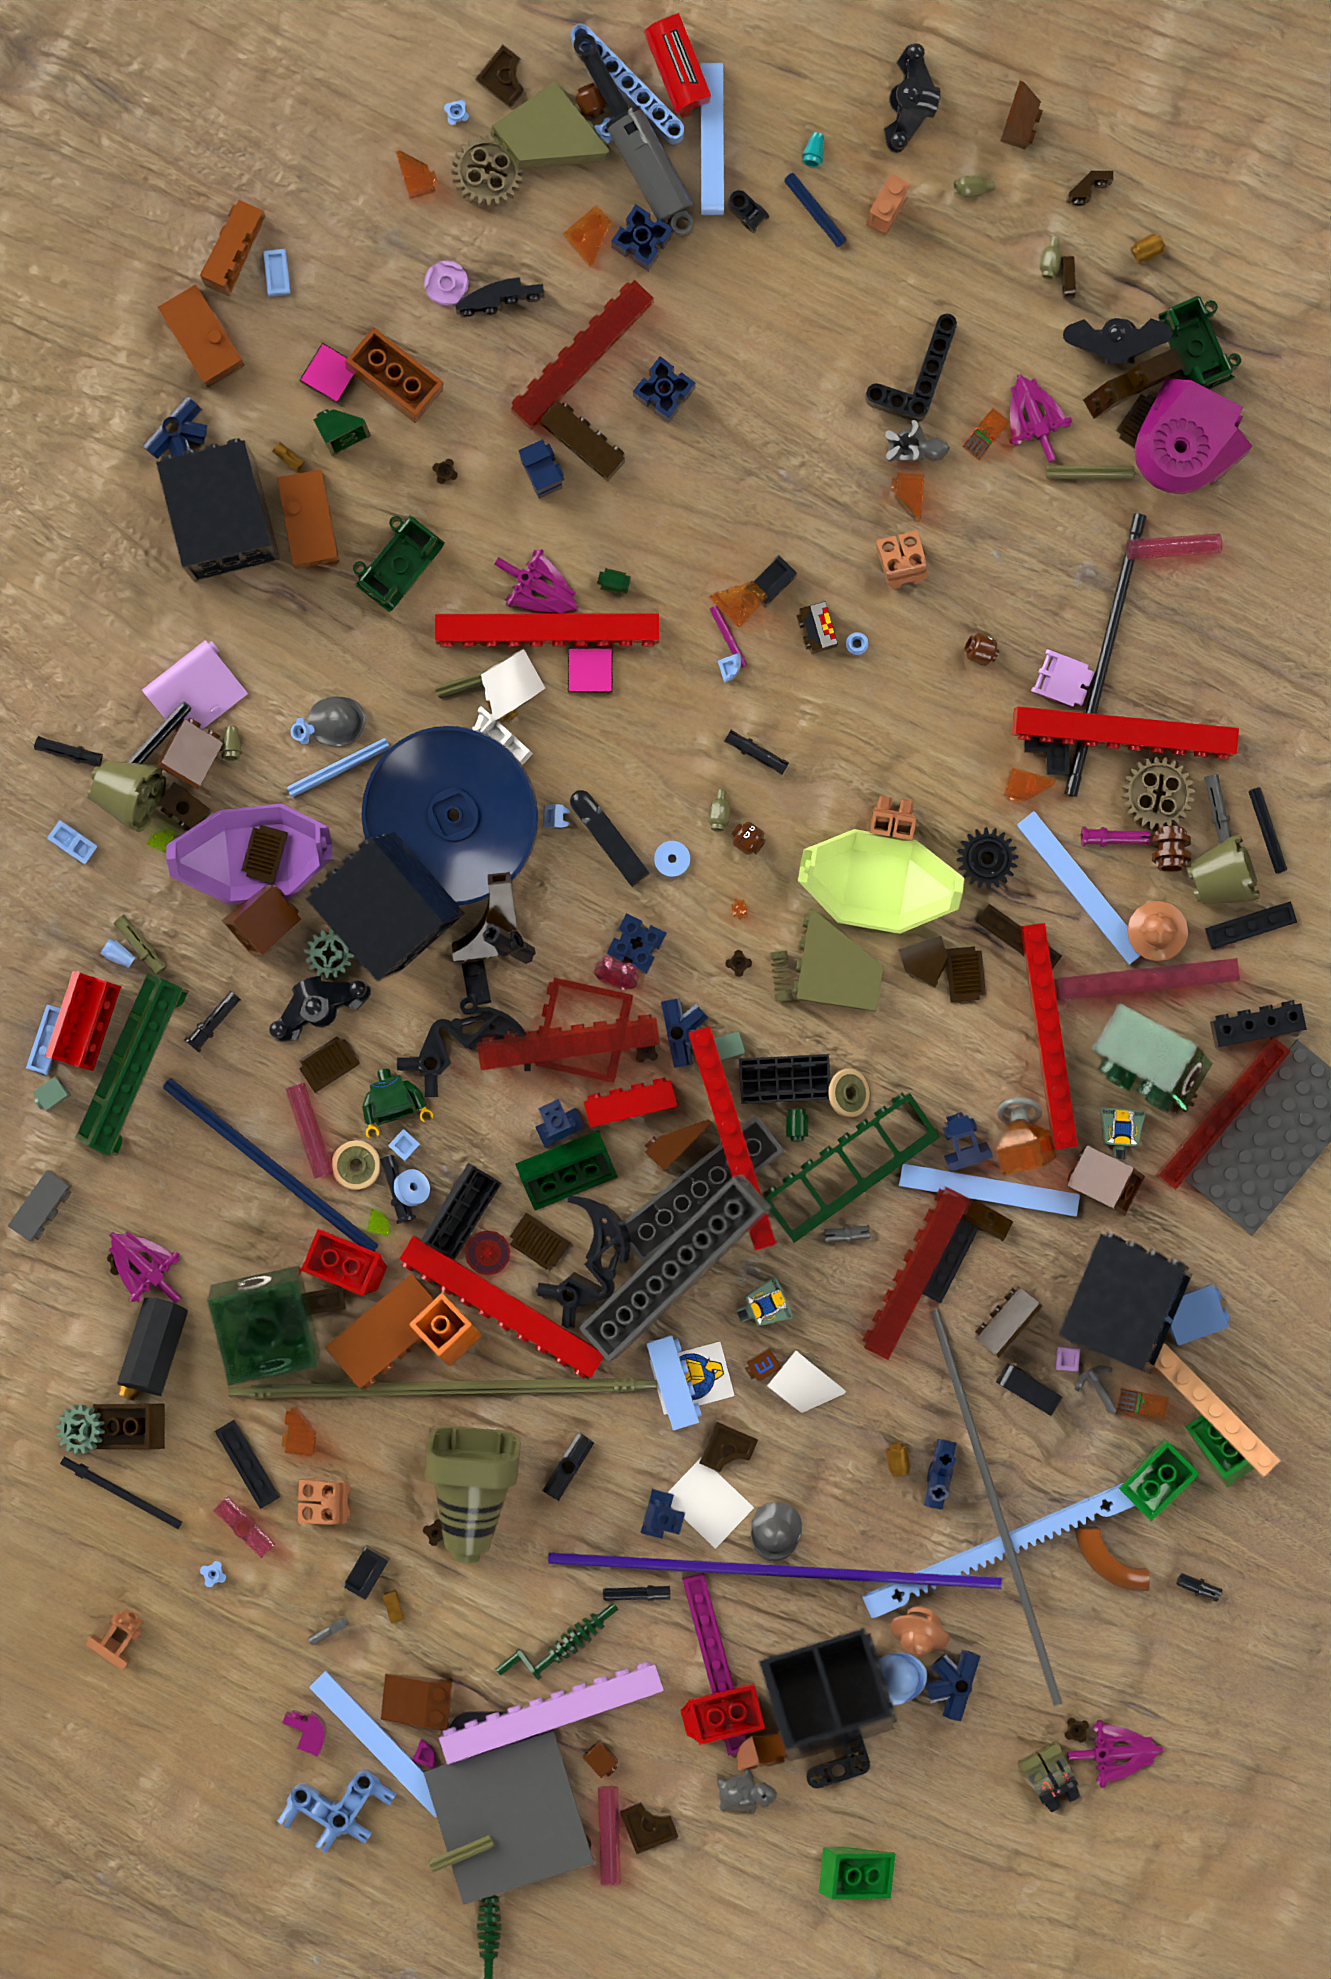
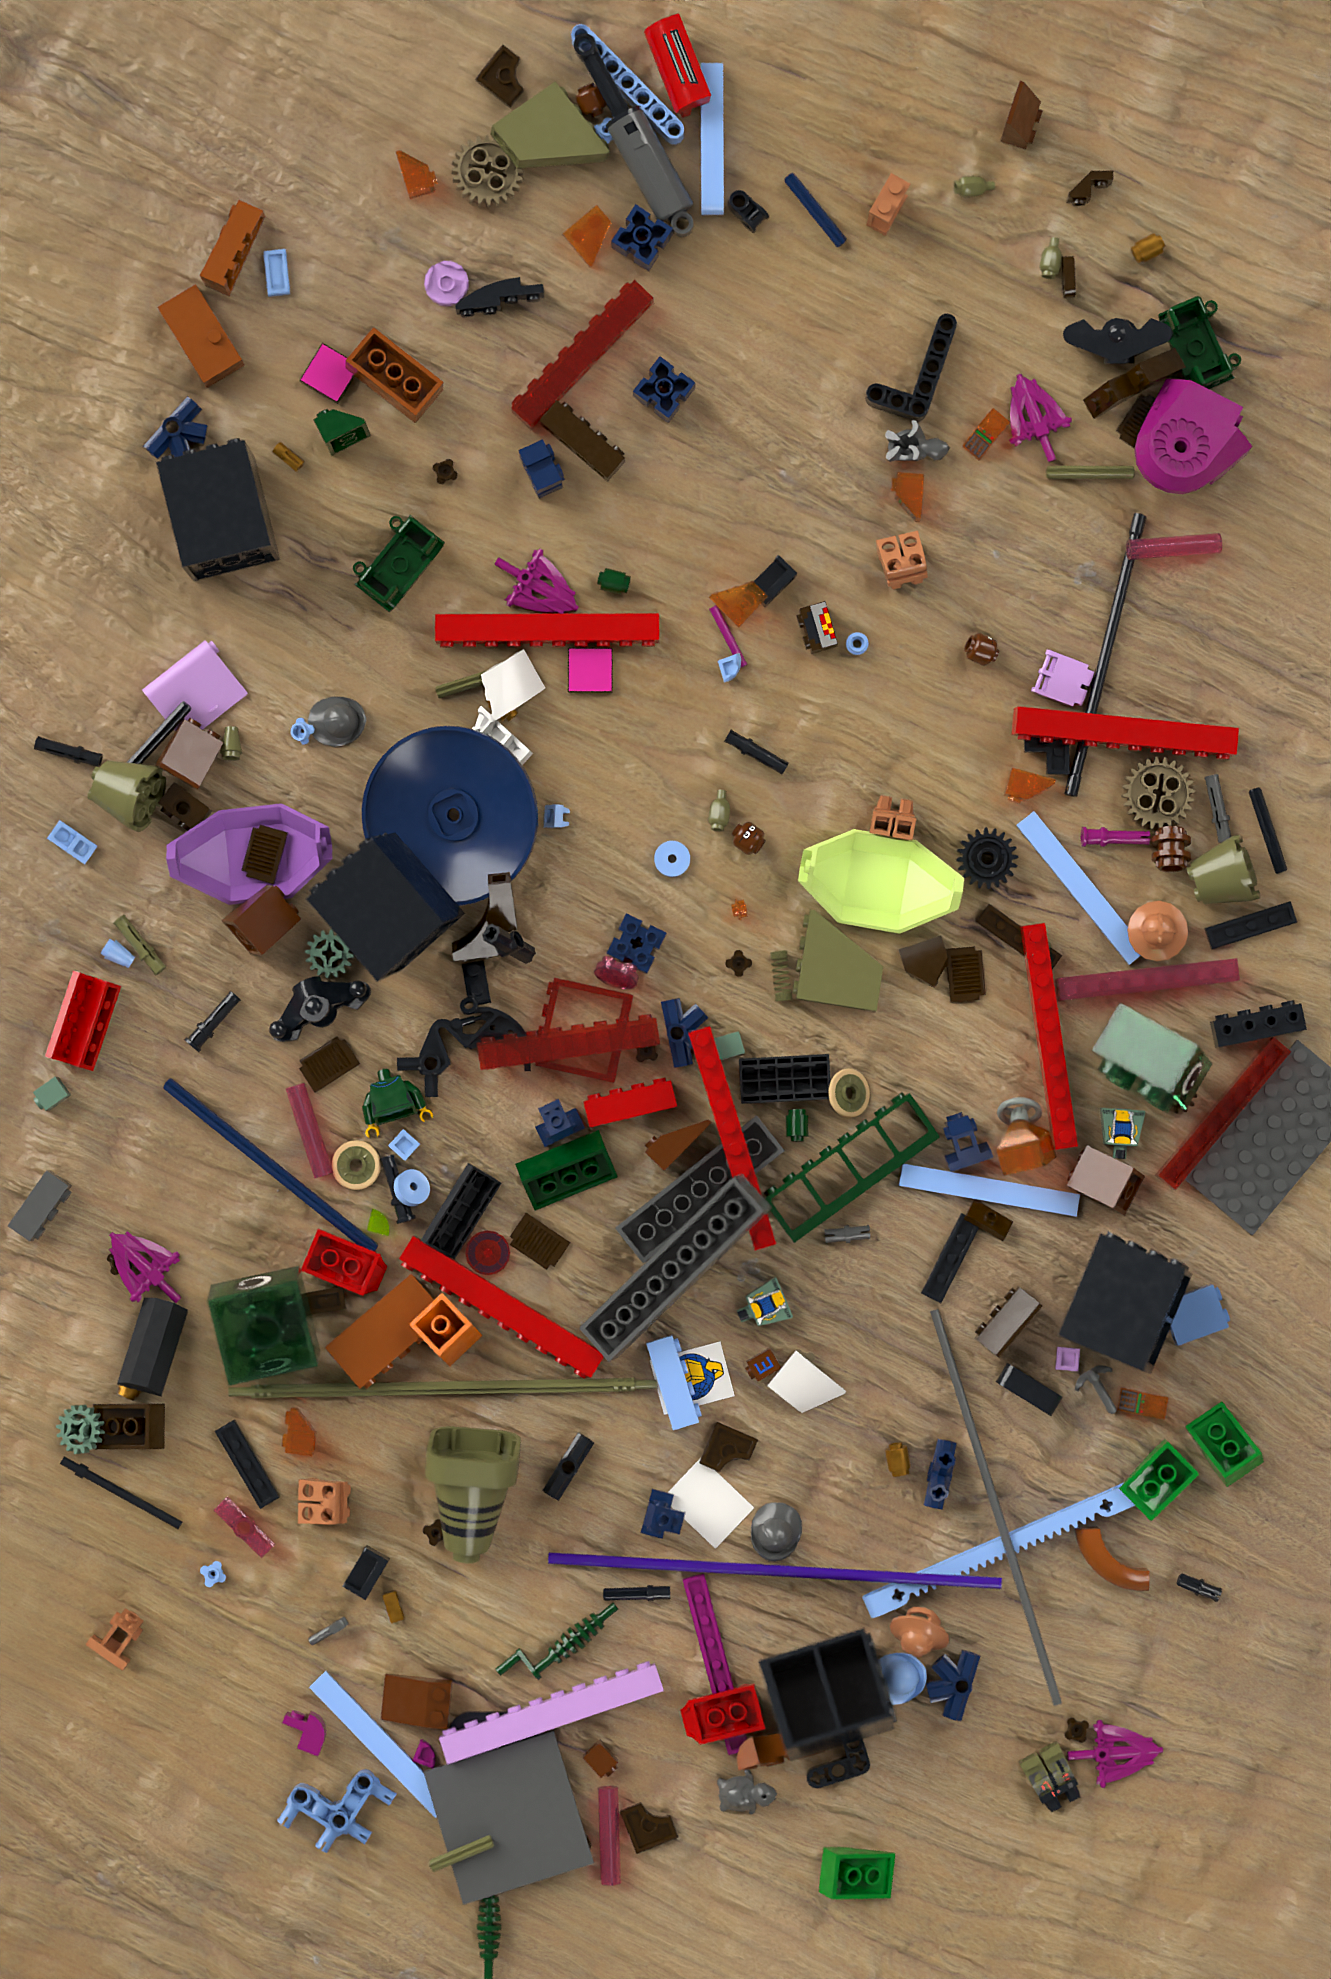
(37, 1059): light blue tile -> none
(129, 1064): dark green window -> none
(161, 839): clear neon green tile -> none
(308, 519): dark orange brick -> none
(339, 767): light blue axle -> none
(459, 106): light blue plate -> none
(585, 1290): black piece -> none
(608, 837): black piece -> none
(814, 150): teal cone -> none
(911, 99): black piece -> none
(916, 1272): clear red brick -> none
(1215, 1411): light nougat plate -> none

